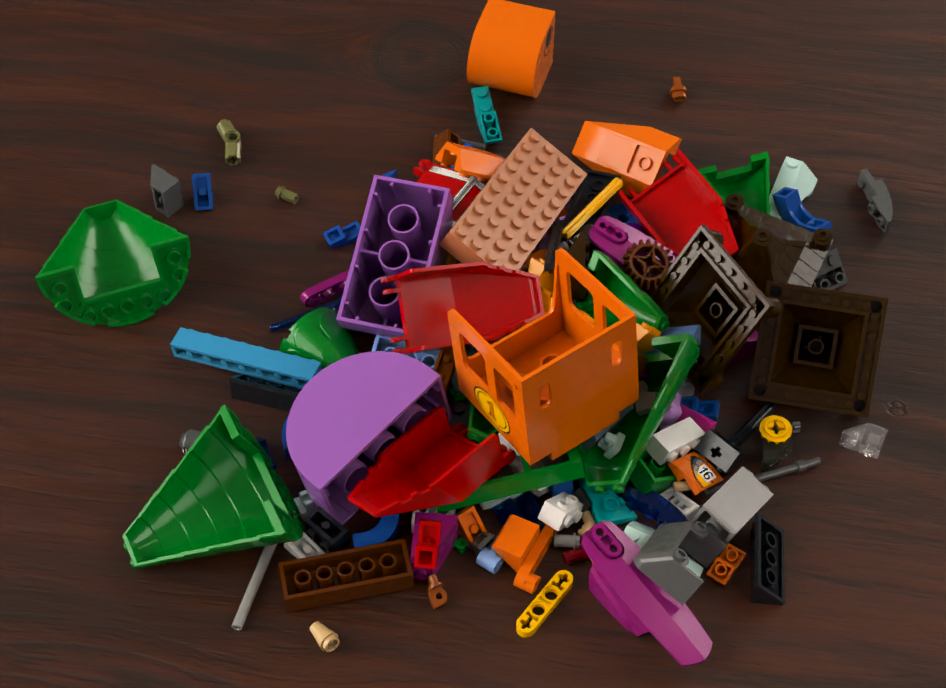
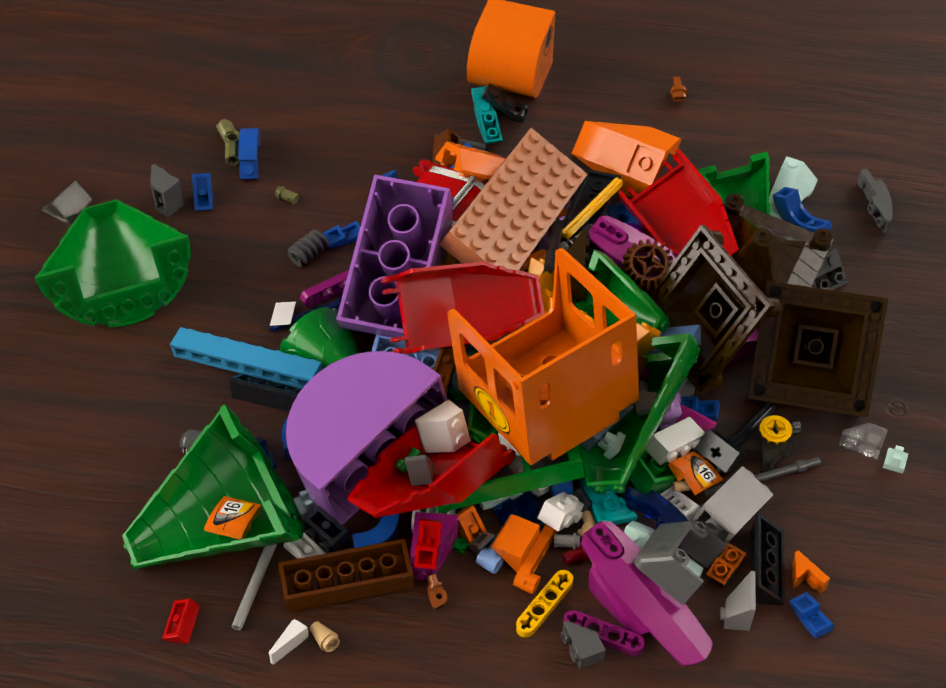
(68, 202): none -> clear smoke slope
(181, 621): none -> red slope
(232, 517): none -> orange slope
(248, 152): none -> blue arch
(283, 313): none -> white sticker
(290, 638): none -> white slope
(307, 247): none -> dark grey piece
(401, 465): none -> green arm
(420, 469): none -> dark grey slope
(443, 429): none -> white slope
(505, 103): none -> black plate
(583, 644): none -> dark grey slope
(605, 629): none -> magenta beam
(740, 605): none -> light grey slope
(804, 569): none -> orange slope
(809, 613): none -> blue slope
(895, 459): none -> light aqua tile

